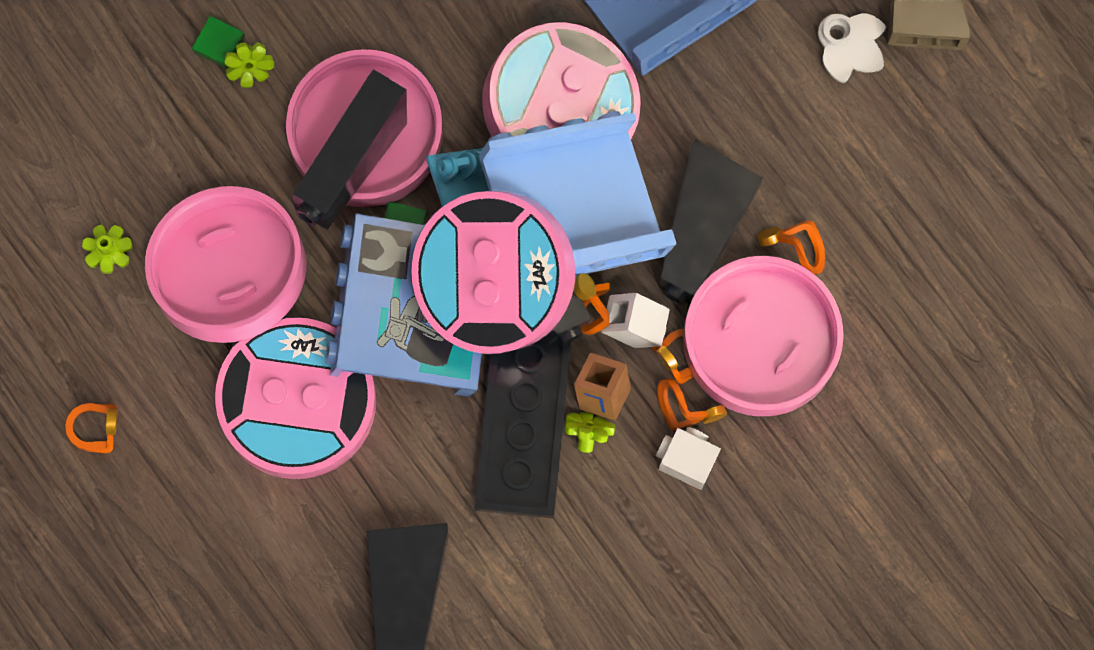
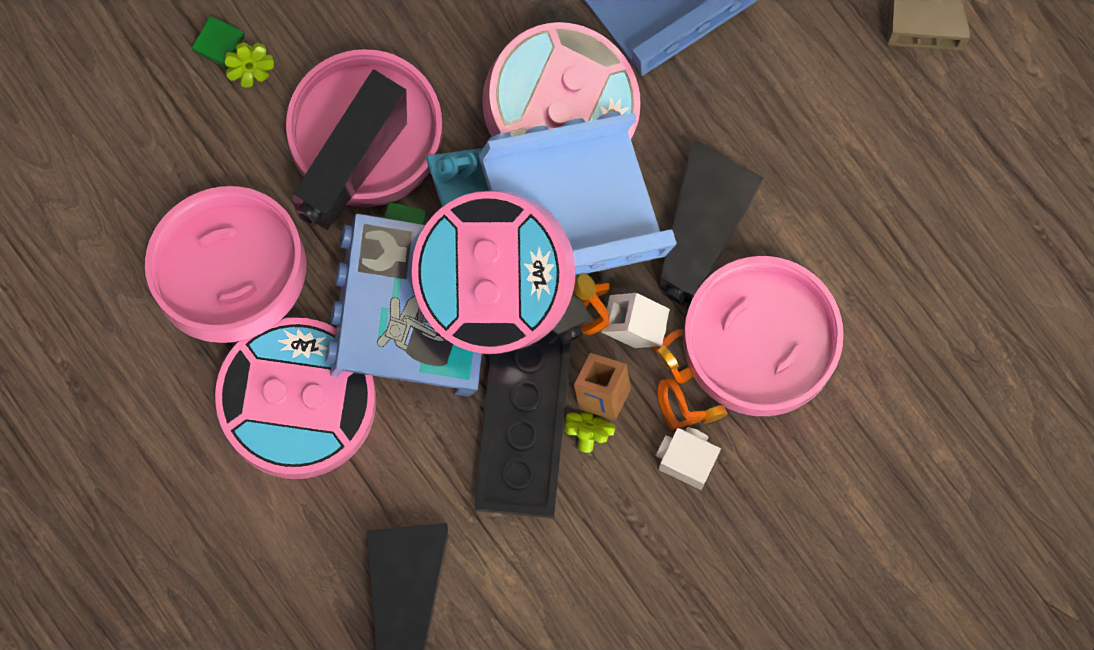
(107, 249): lime plant -> none
(111, 426): orange piece -> none
(775, 234): orange piece -> none
(856, 48): white plate -> none

